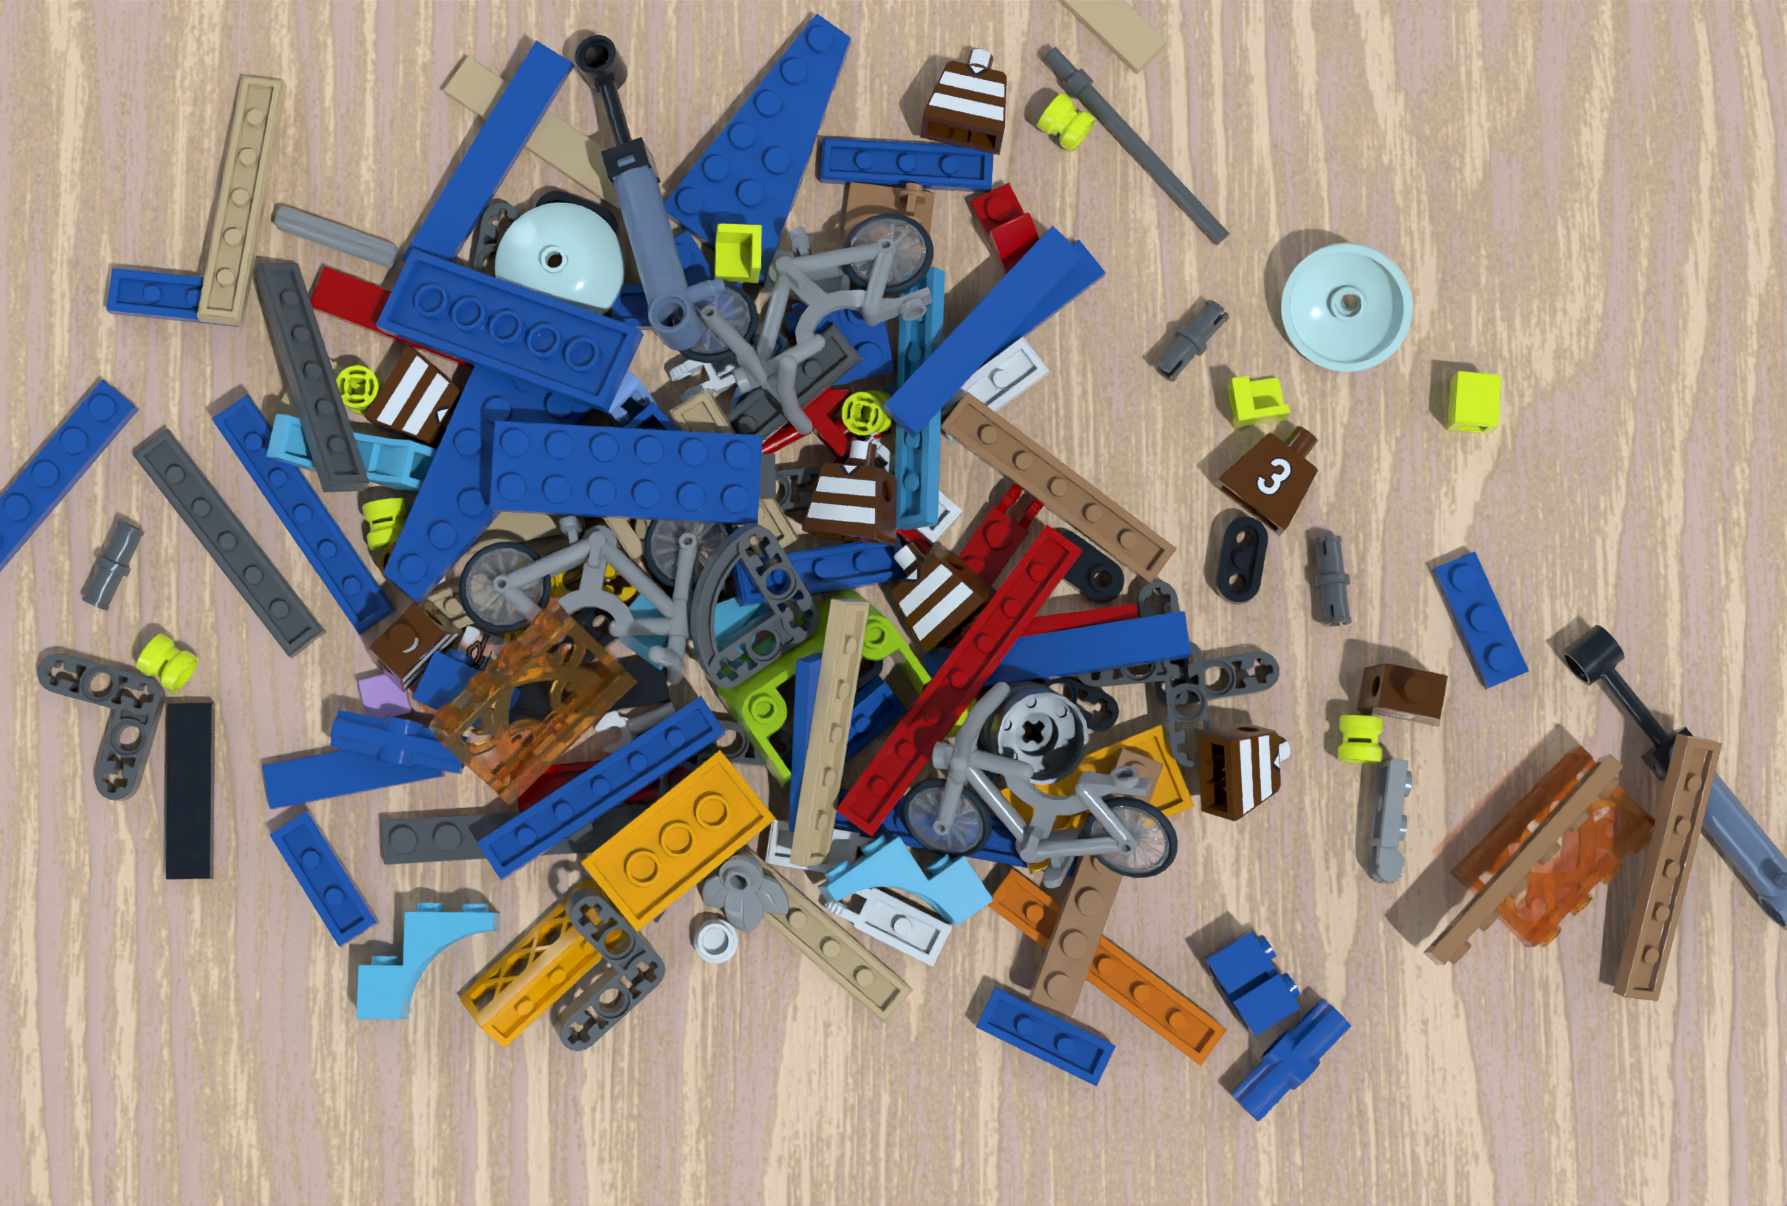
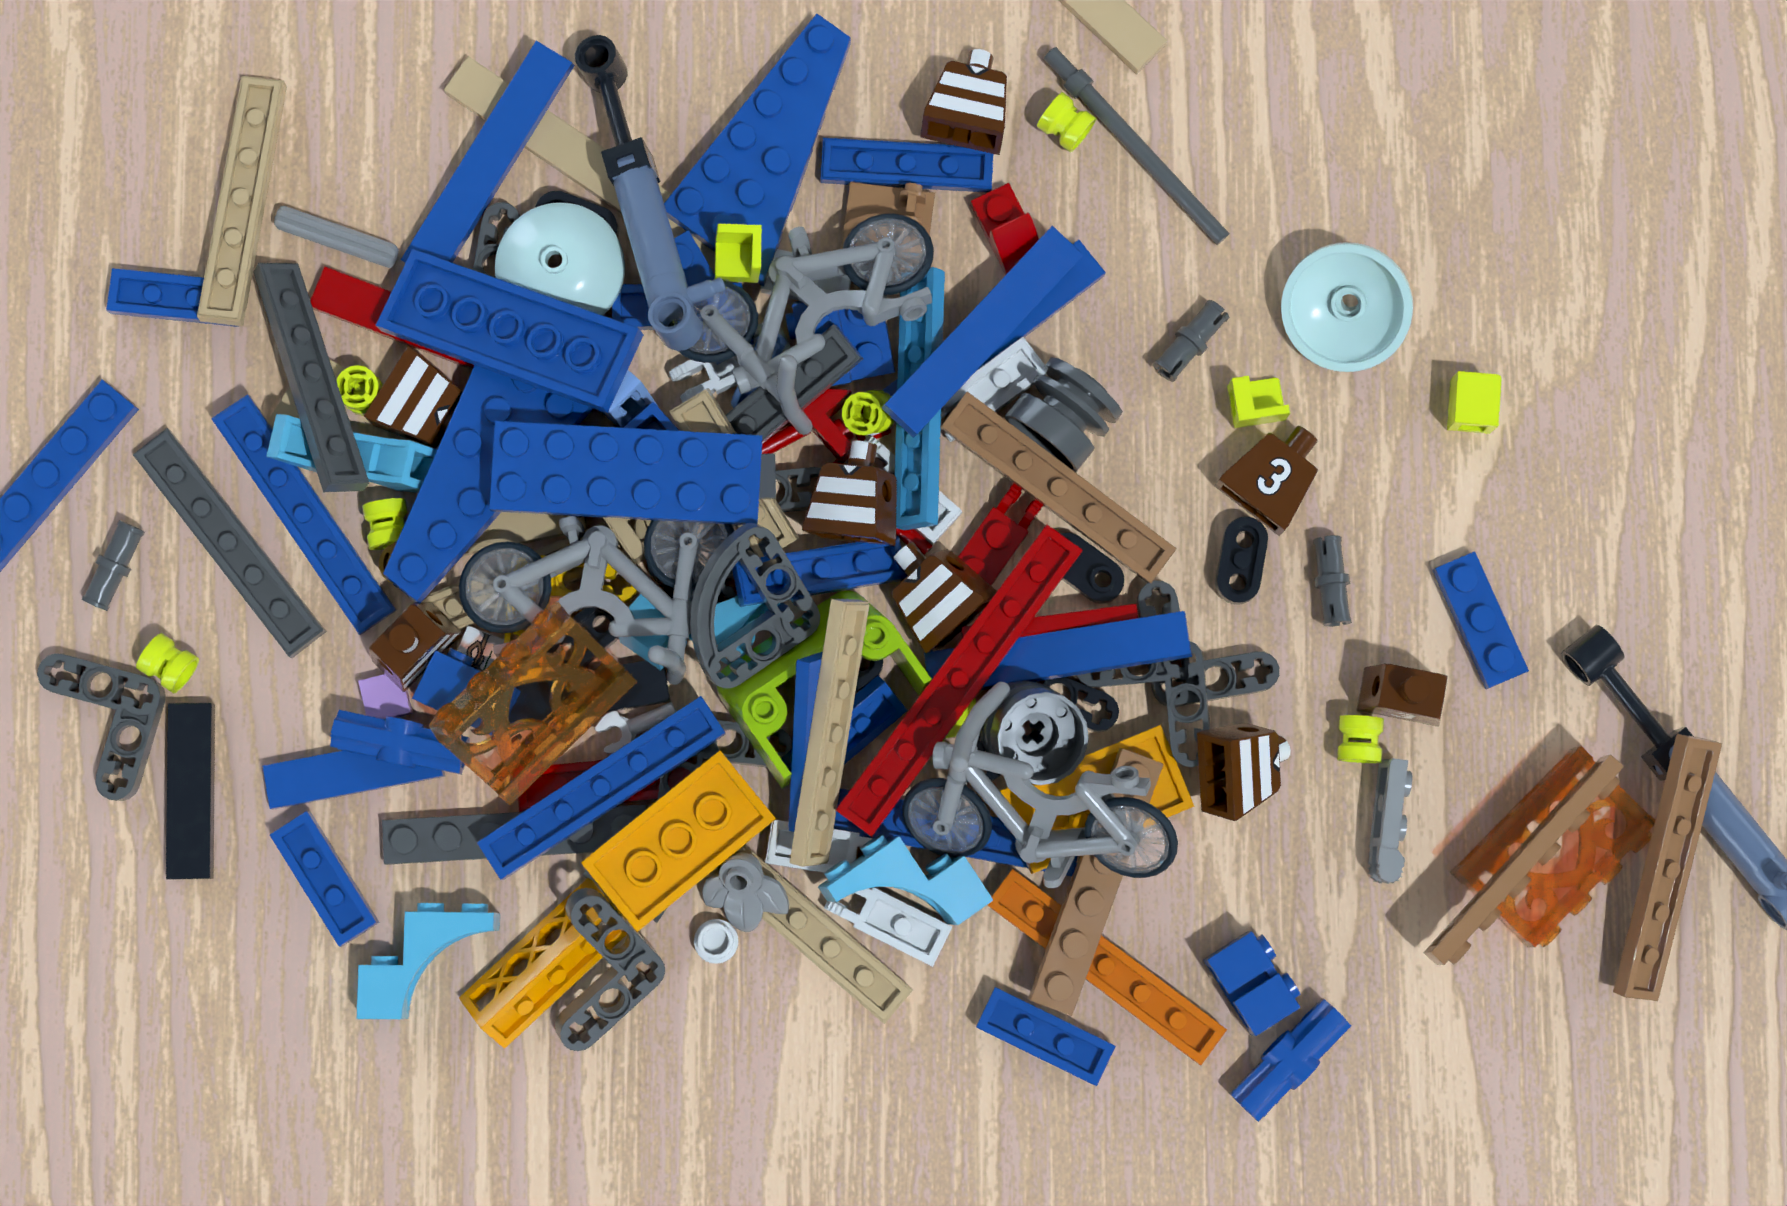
(1069, 407): none -> dark grey wheel

